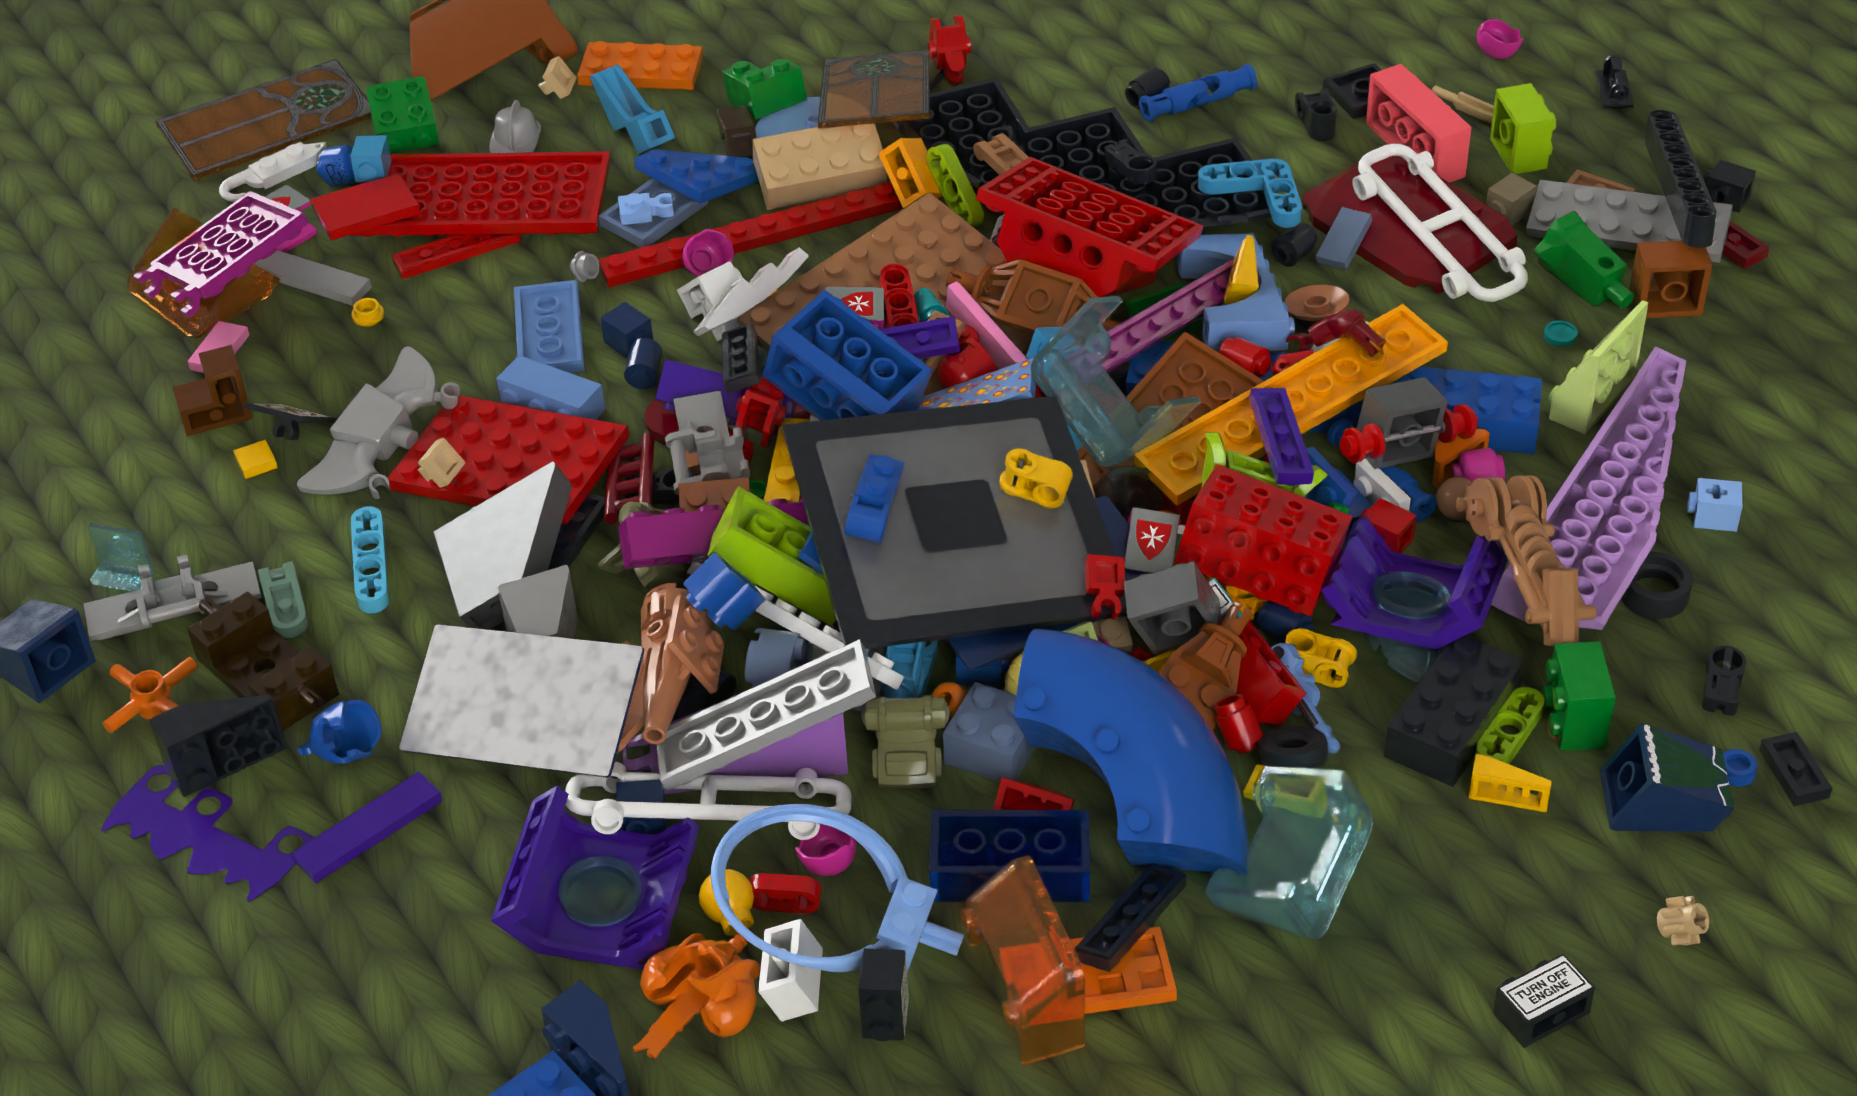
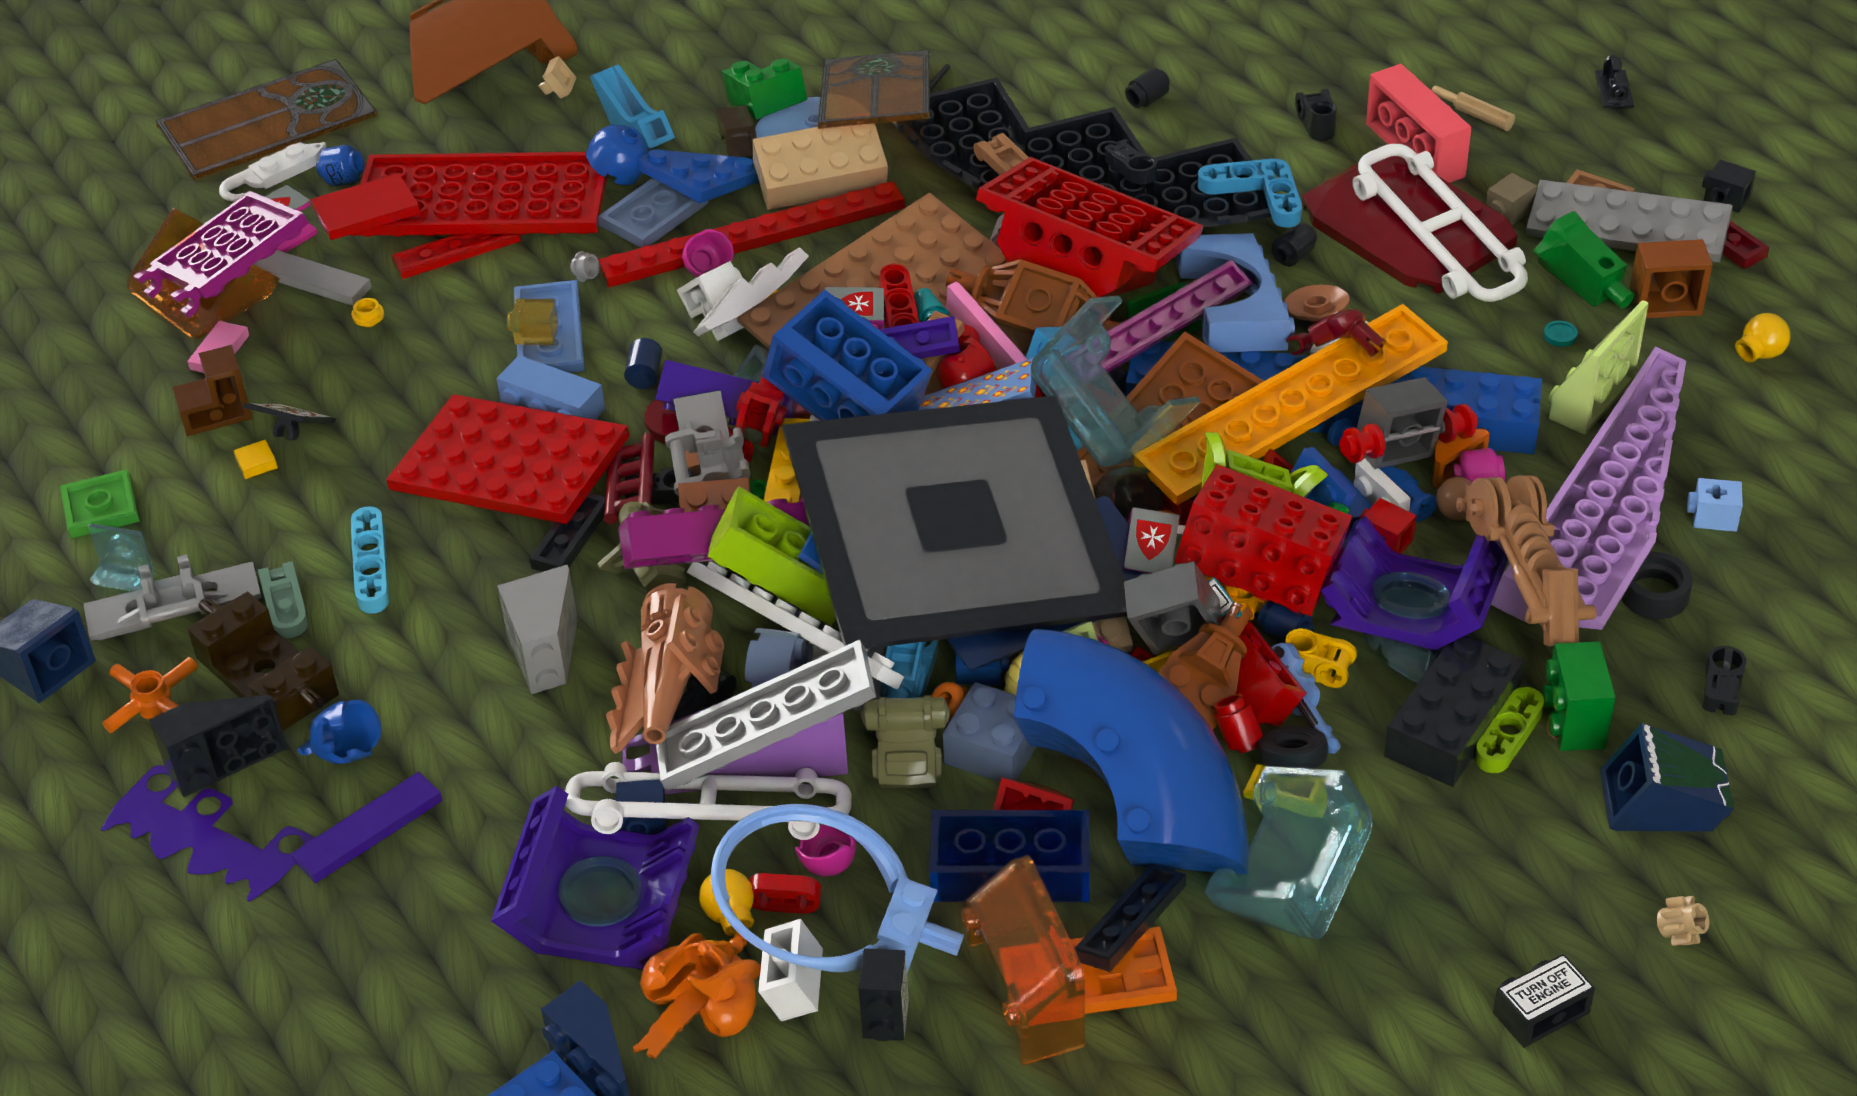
(99, 501): none -> bright green tile
(370, 158): dark azure brick -> none
(376, 426): light grey torso -> none
(403, 114): green bracket -> none
(440, 463): tan tile -> none
(502, 543): slope -> none
(515, 130): light grey piece -> none
(522, 700): flat silver piece -> none
(533, 321): none -> clear yellow brick
(616, 152): none -> blue cylinder
(624, 326): dark blue brick -> none
(640, 207): light blue plate -> none
(644, 64): orange plate -> none
(722, 592): blue brick -> none
(740, 358): black tile -> none
(874, 498): blue plate -> none
(909, 170): light orange brick -> none
(942, 160): lime beam -> none
(949, 48): red hinge -> none
(1038, 481): yellow piece -> none
(1106, 580): red plate -> none
(1187, 95): blue piece -> none
(1243, 275): yellow slope -> none
(1247, 355): red brick -> none
(1281, 436): dark purple plate -> none
(1287, 360): red arm -> none
(1344, 238): sand blue tile -> none
(1351, 89): black tile -> none
(1496, 783): yellow slope -> none
(1498, 39): dark pink hair -> none
(1522, 128): lime brick -> none
(1680, 179): black beam -> none
(1740, 767): blue tile -> none
(1763, 338): none -> yellow piece
(1795, 769): black plate -> none

